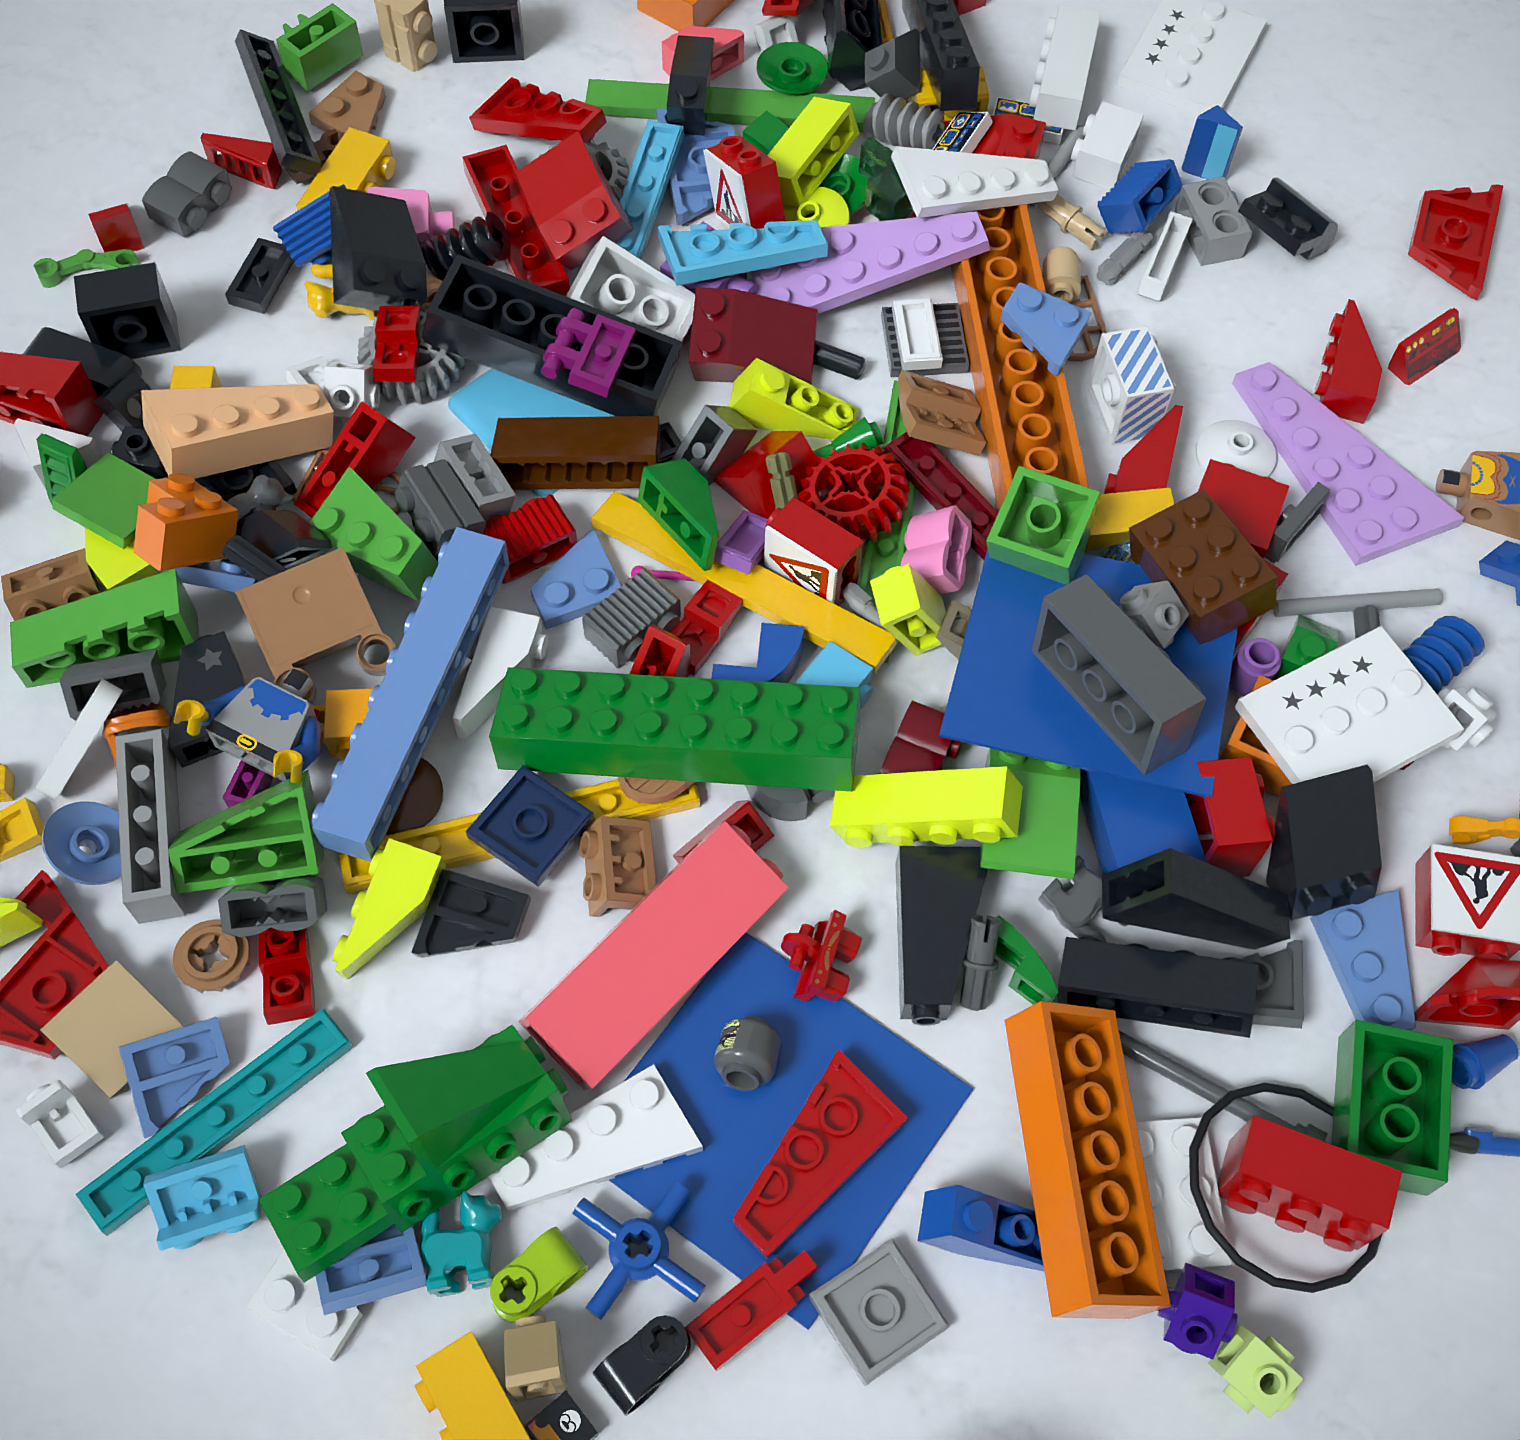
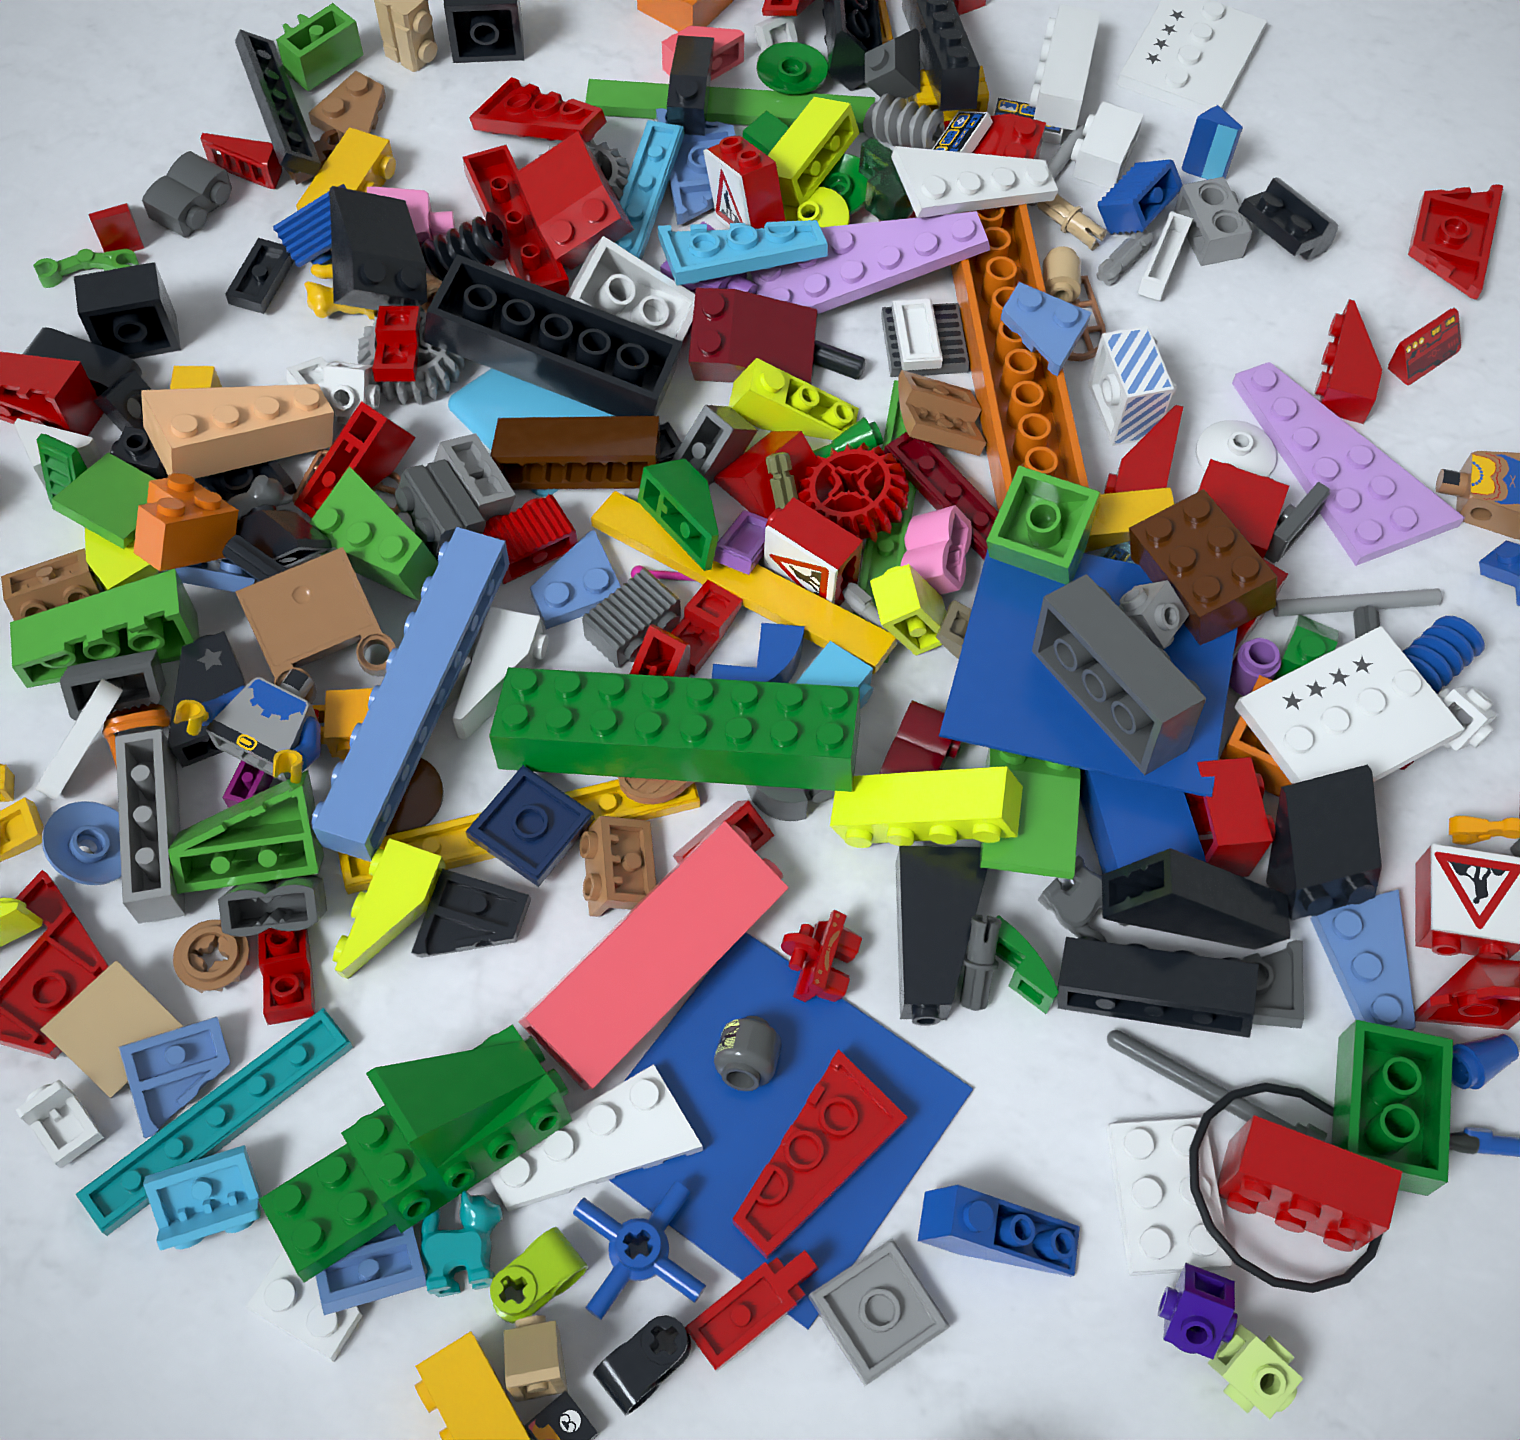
(600, 356): magenta plate -> none
(1085, 1163): orange brick -> none

